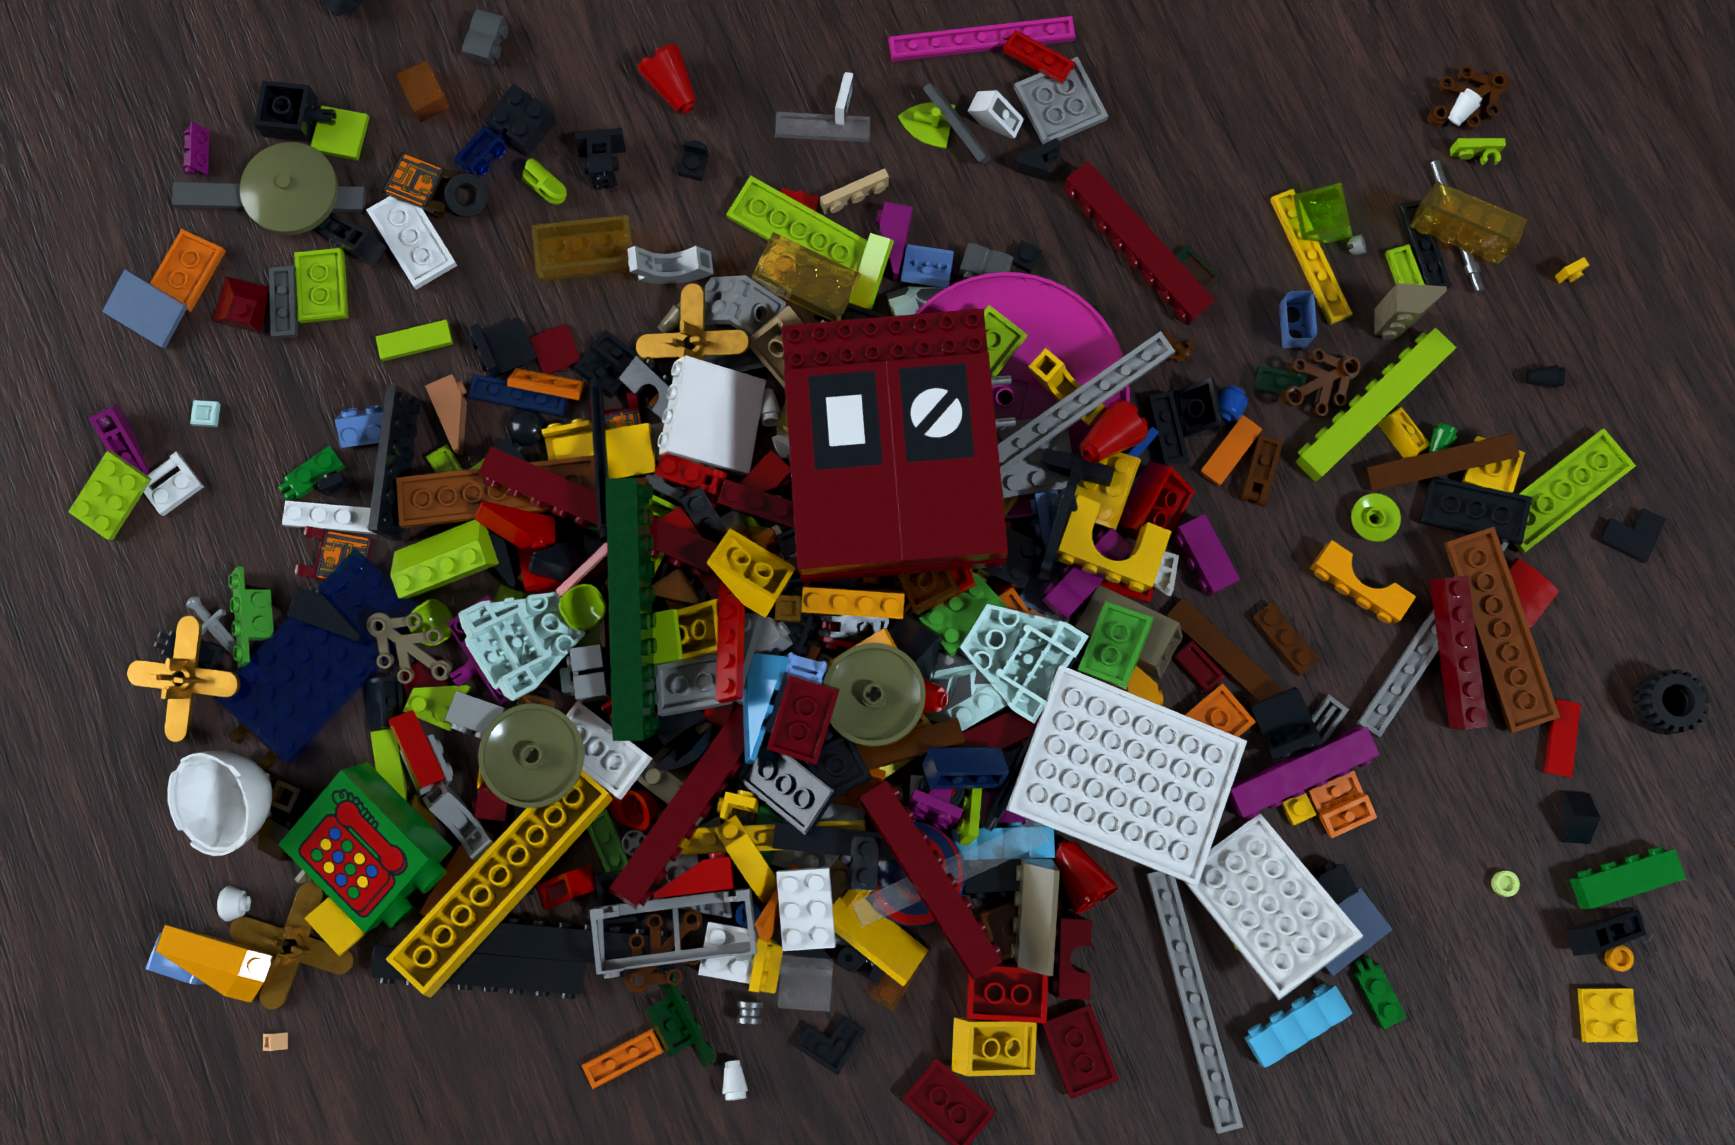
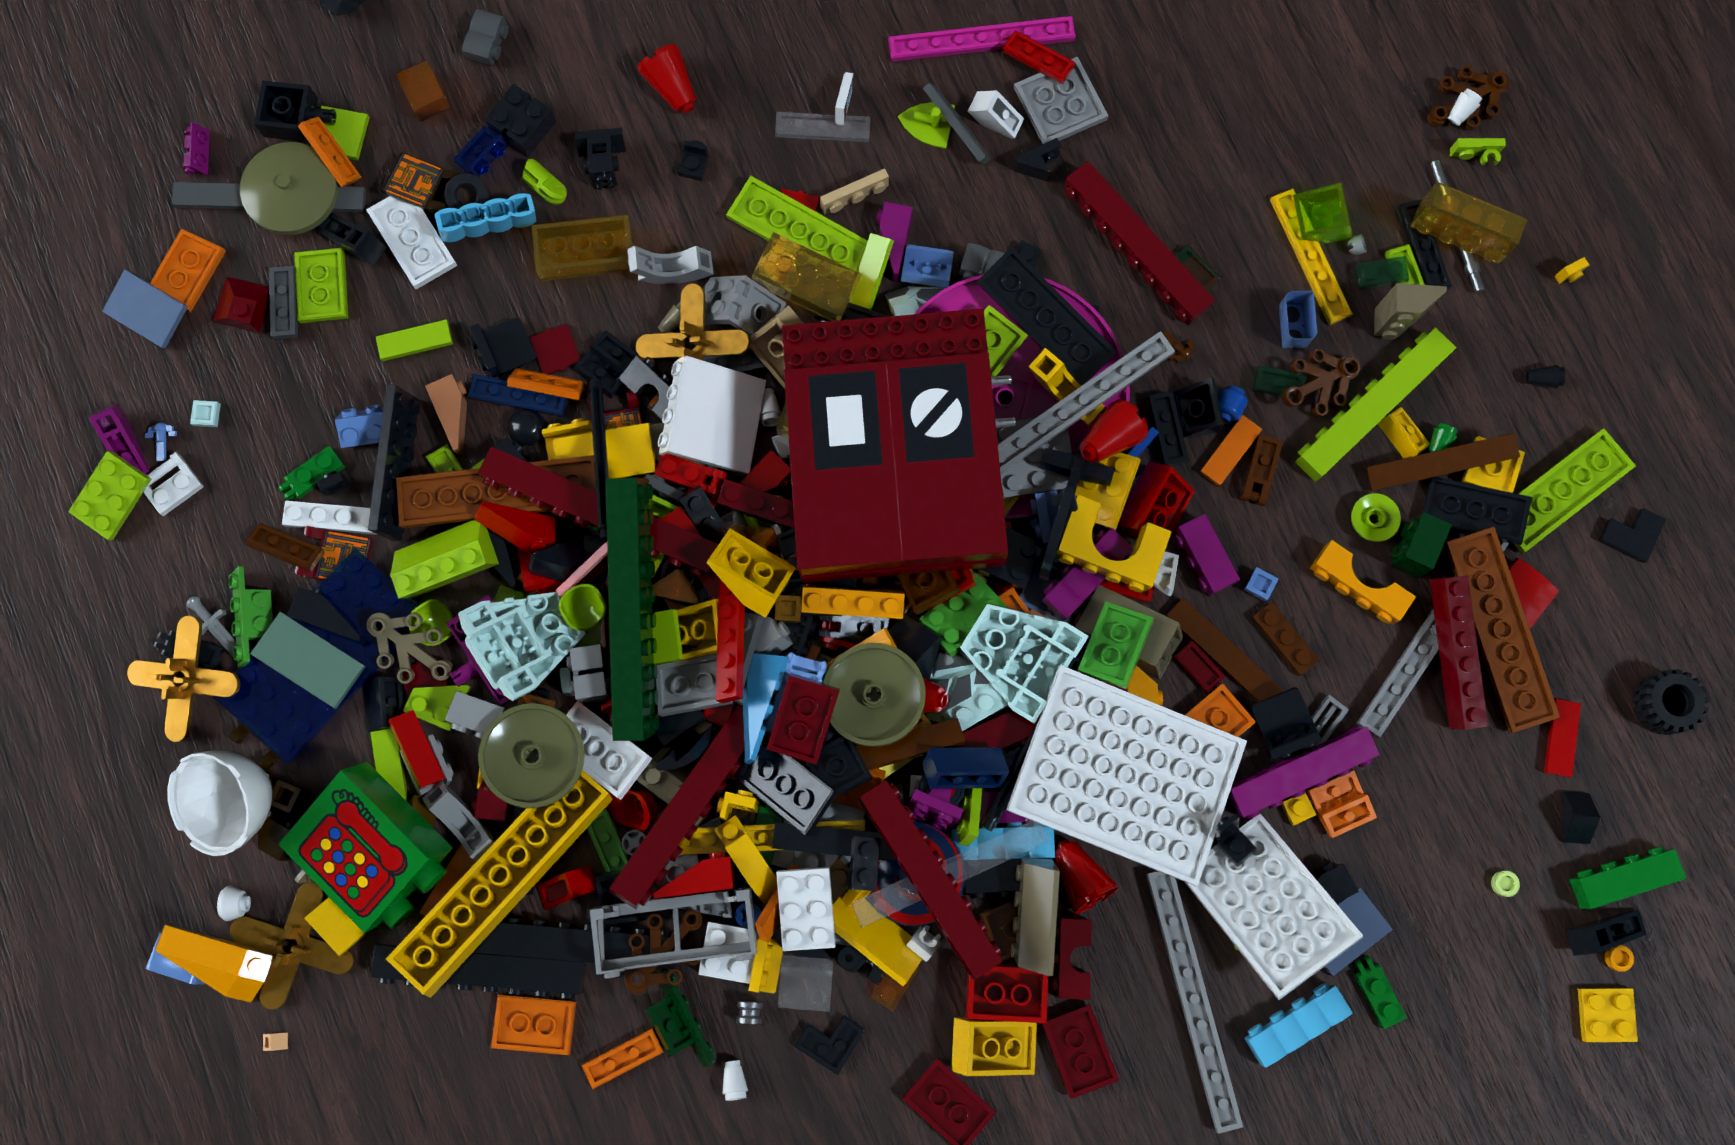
(160, 430): none -> medium blue piece
(285, 547): none -> reddish brown tile
(308, 660): none -> sand green tile
(329, 151): none -> orange tile
(479, 219): none -> medium azure brick
(533, 1024): none -> orange tile
(924, 943): none -> white tile
(1046, 316): none -> black plate
(1233, 841): none -> black bracket
(1261, 584): none -> medium blue plate
(1382, 272): none -> clear green plate
(1419, 545): none -> dark green brick

